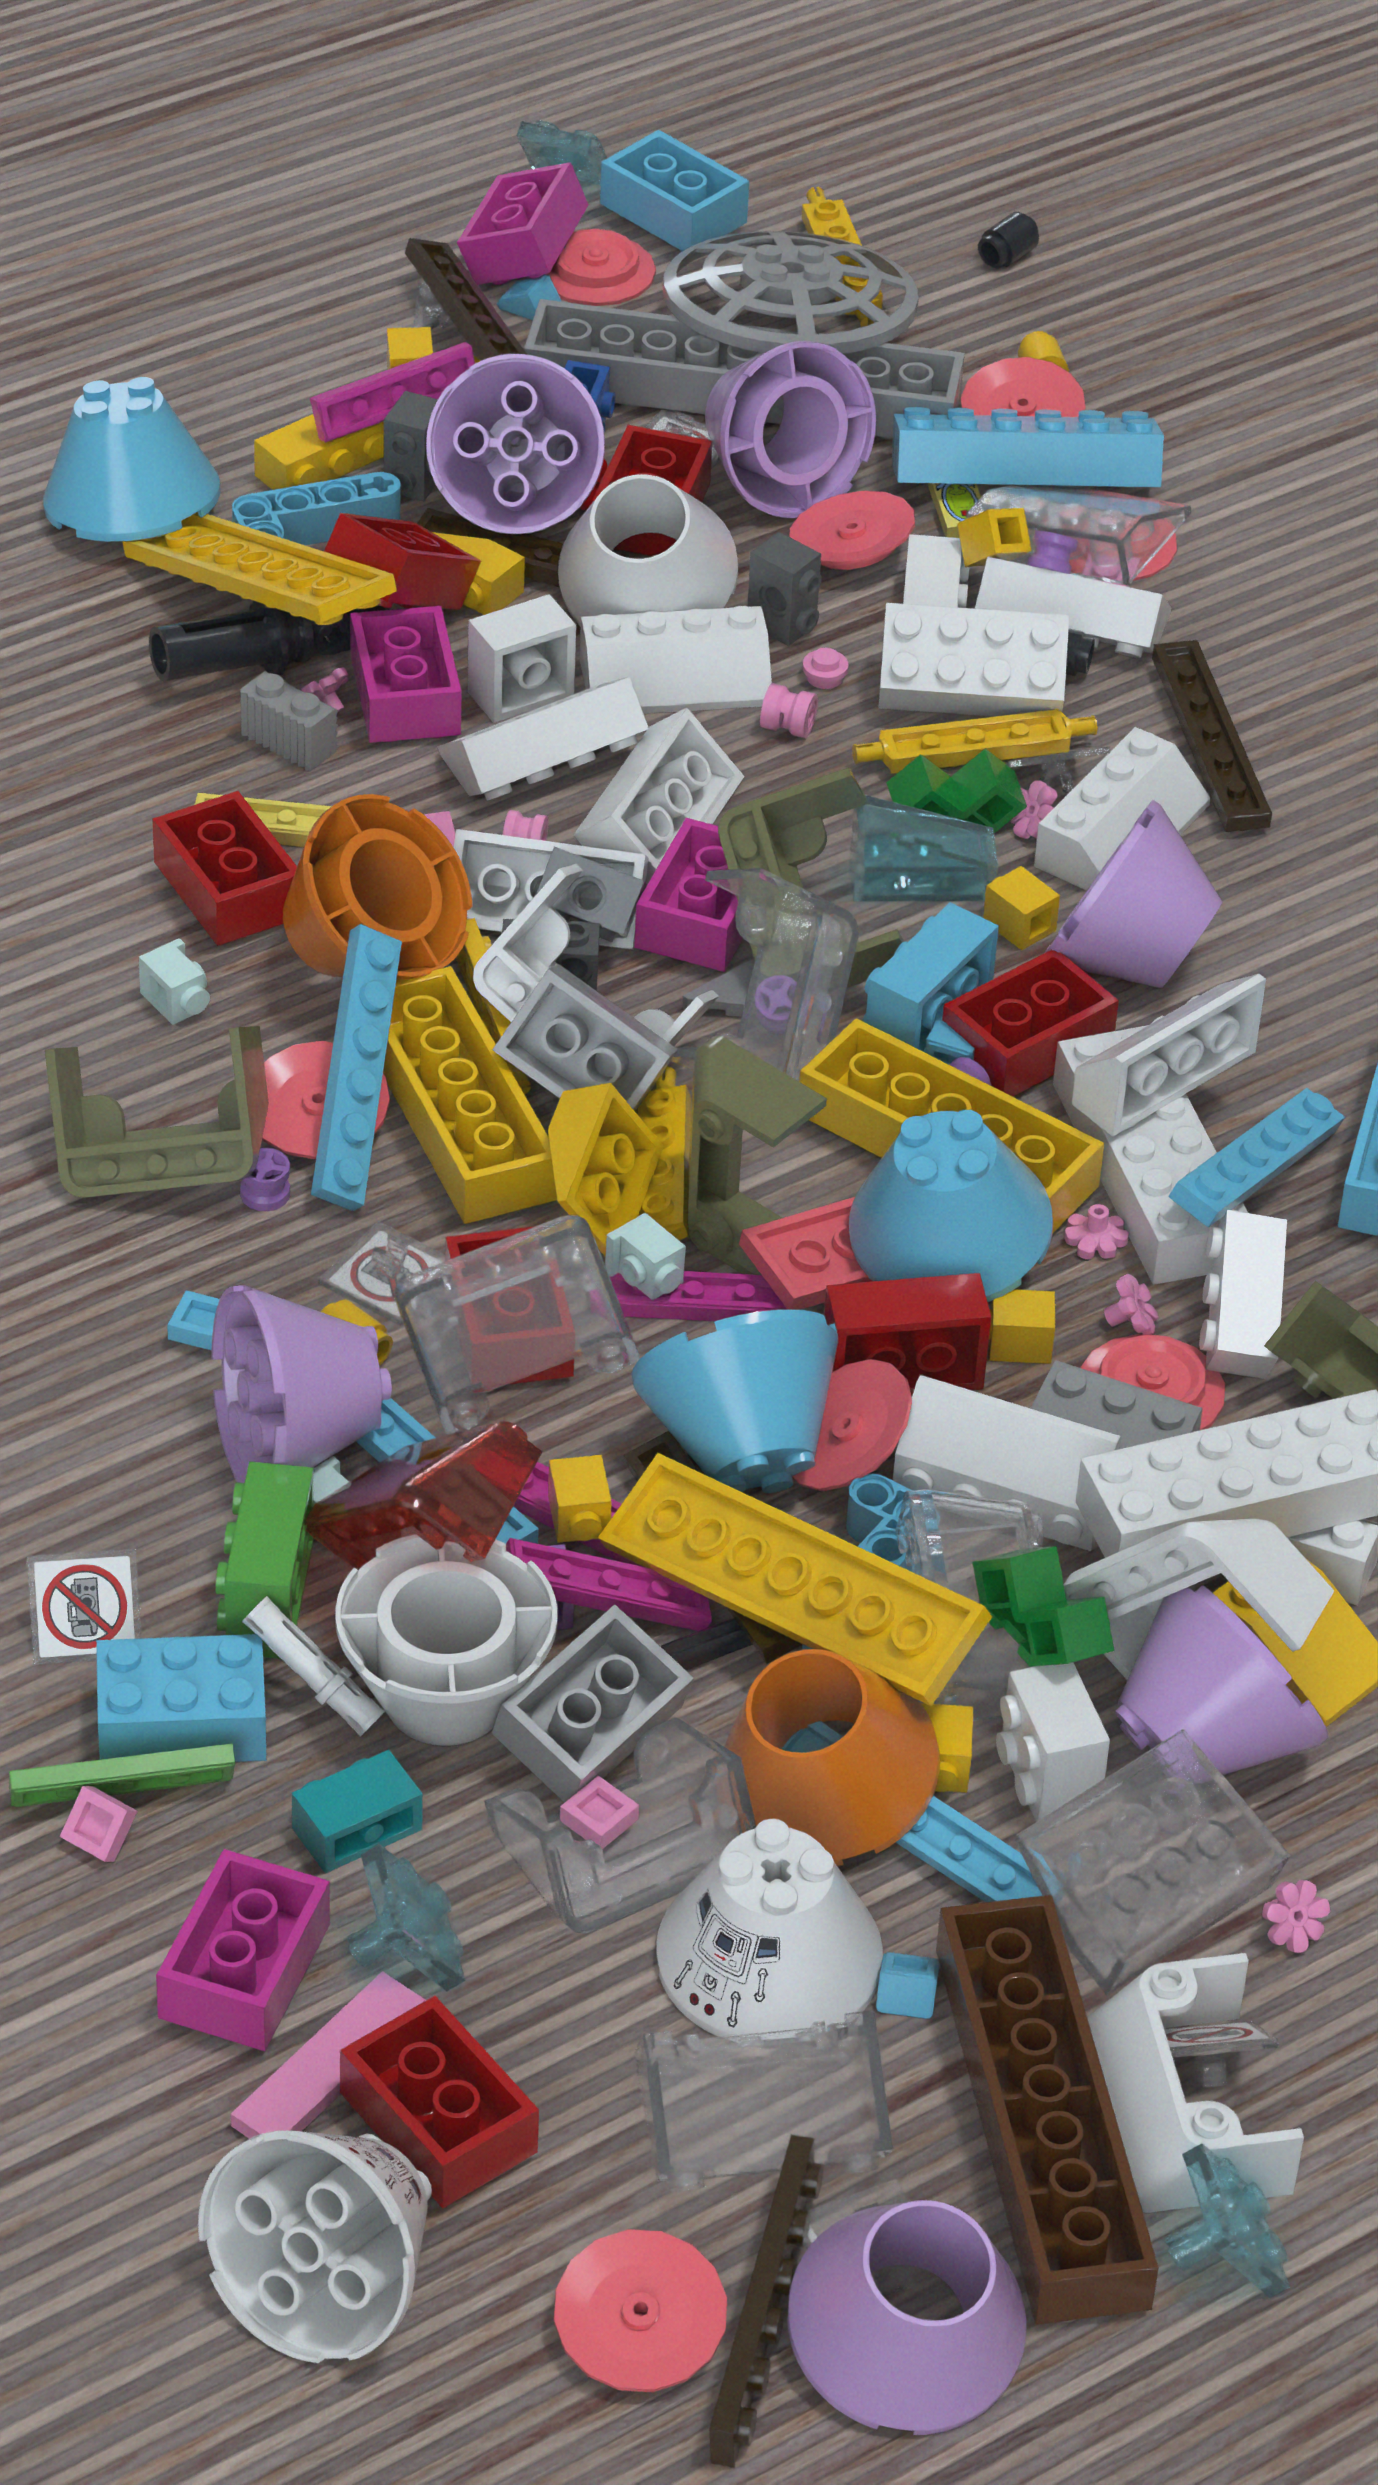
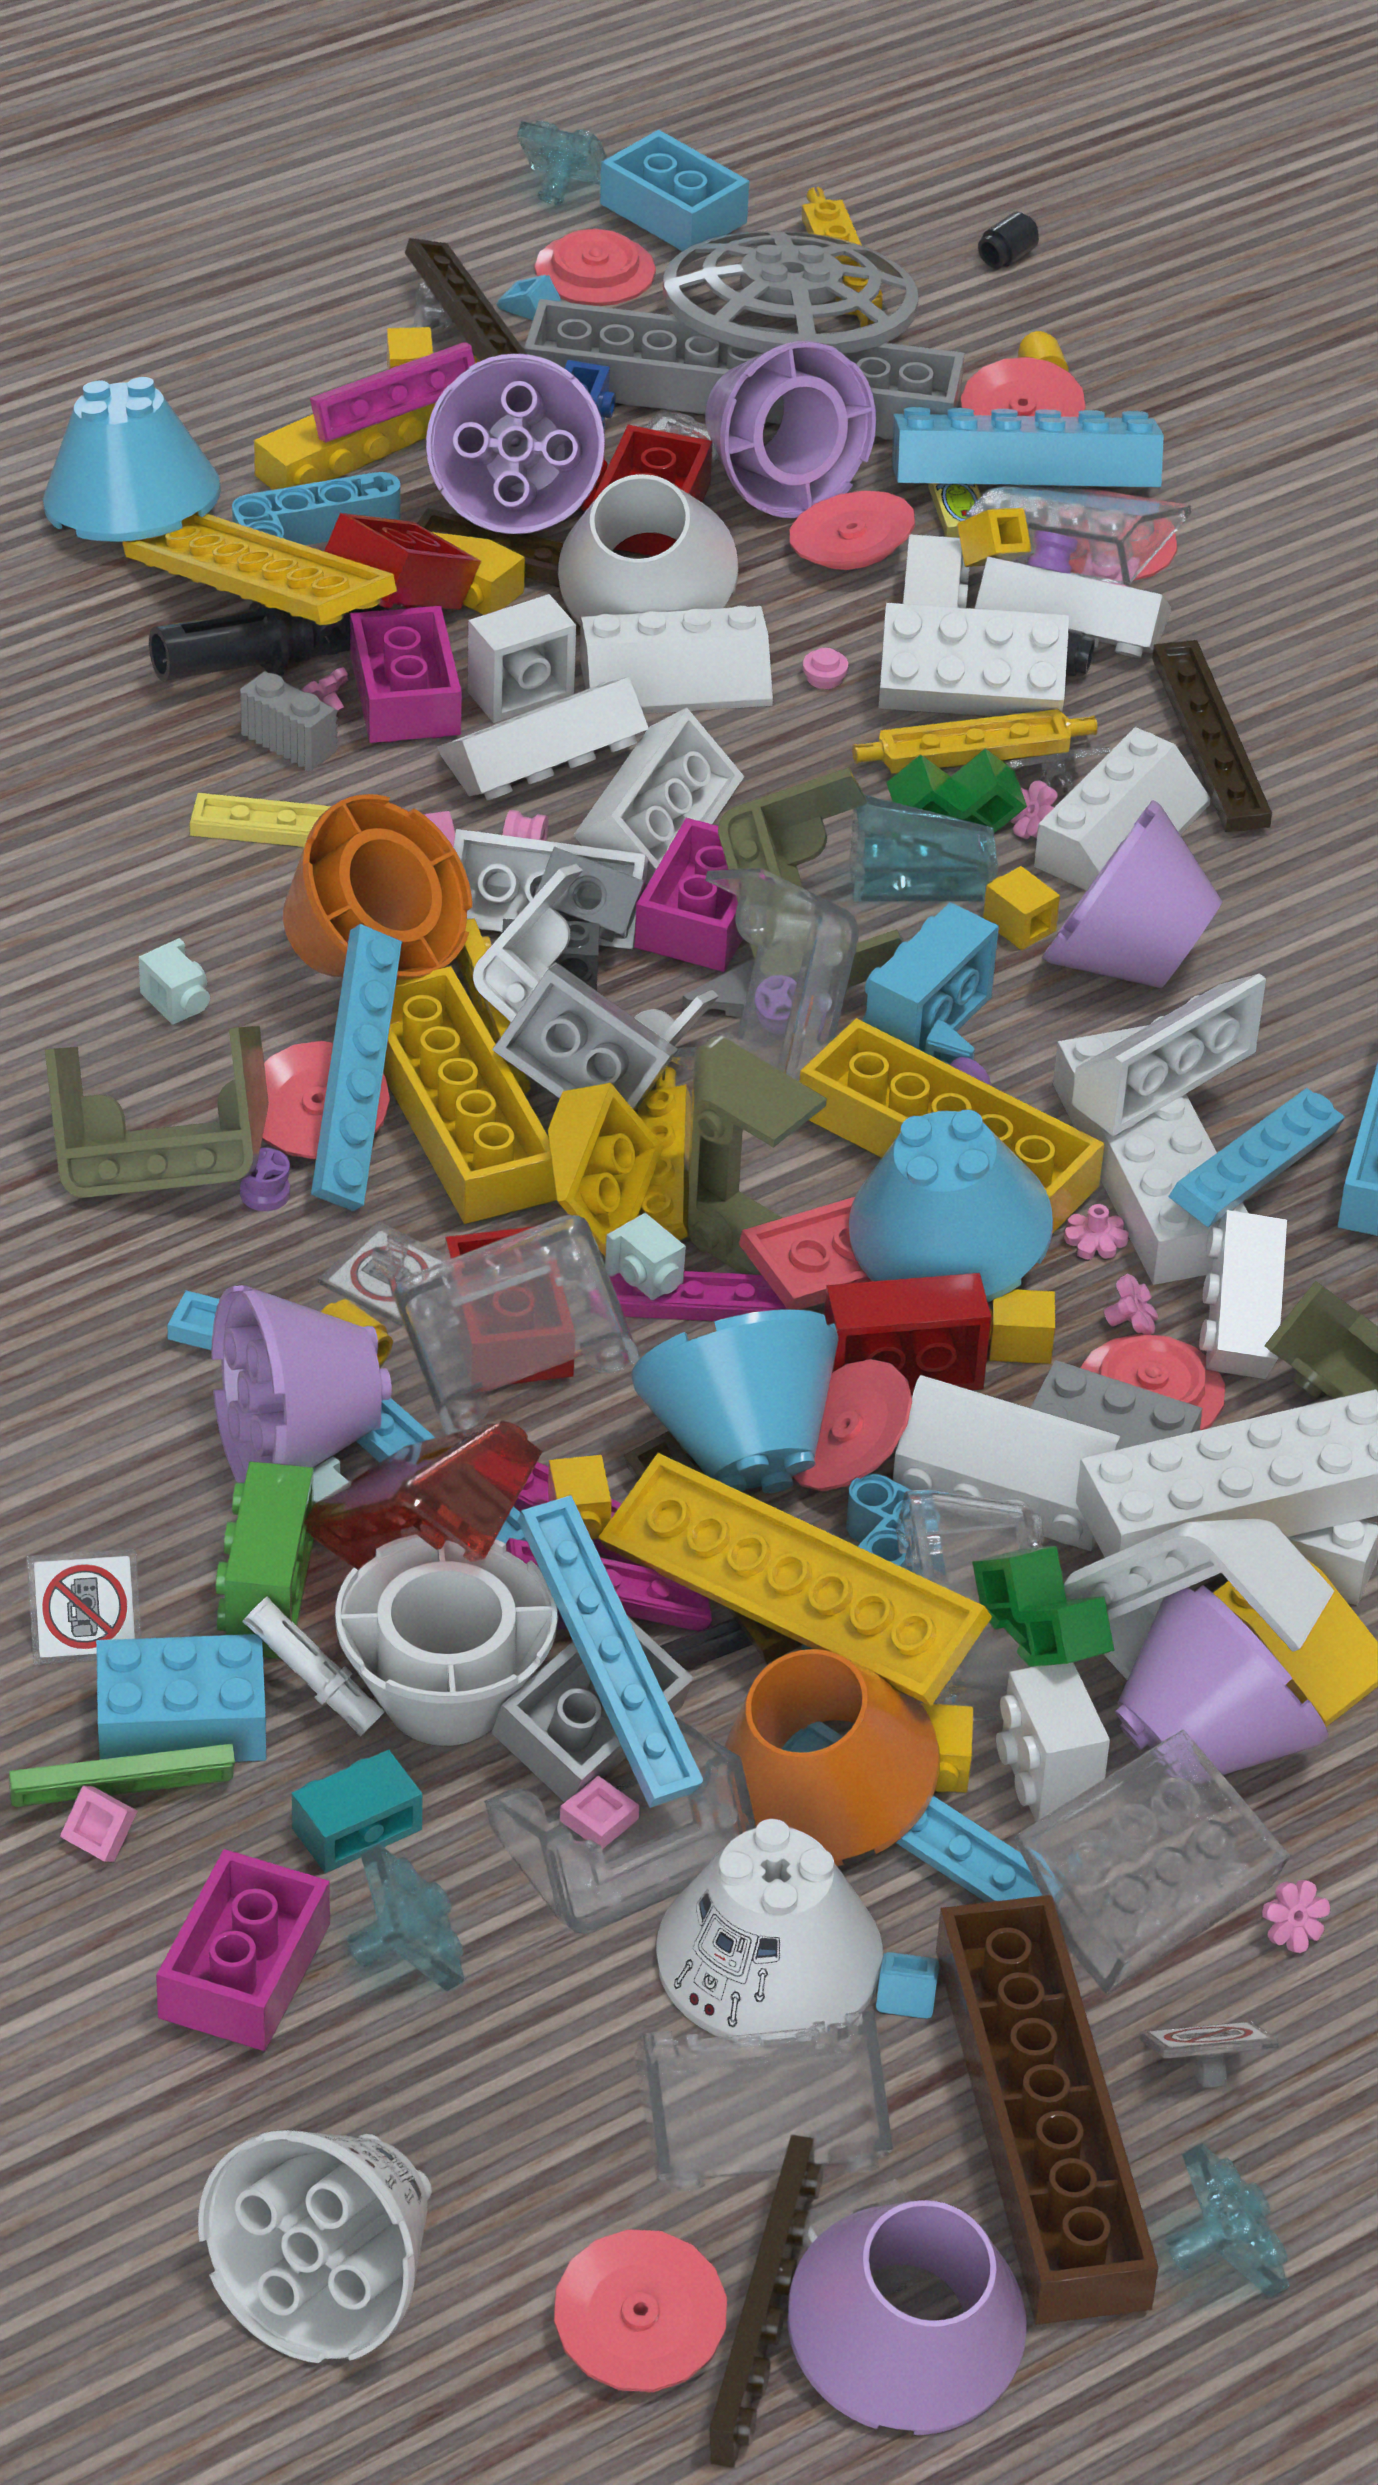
(224, 866): red brick -> none
(312, 2075): bright pink tile -> none
(406, 444): dark grey brick -> none
(439, 2100): red brick -> none
(523, 224): dark pink brick -> none
(610, 1651): none -> medium azure plate
(786, 586): dark grey brick -> none
(788, 710): bright pink wheel -> none
(1025, 1013): red brick -> none
(1148, 2092): white windscreen -> none

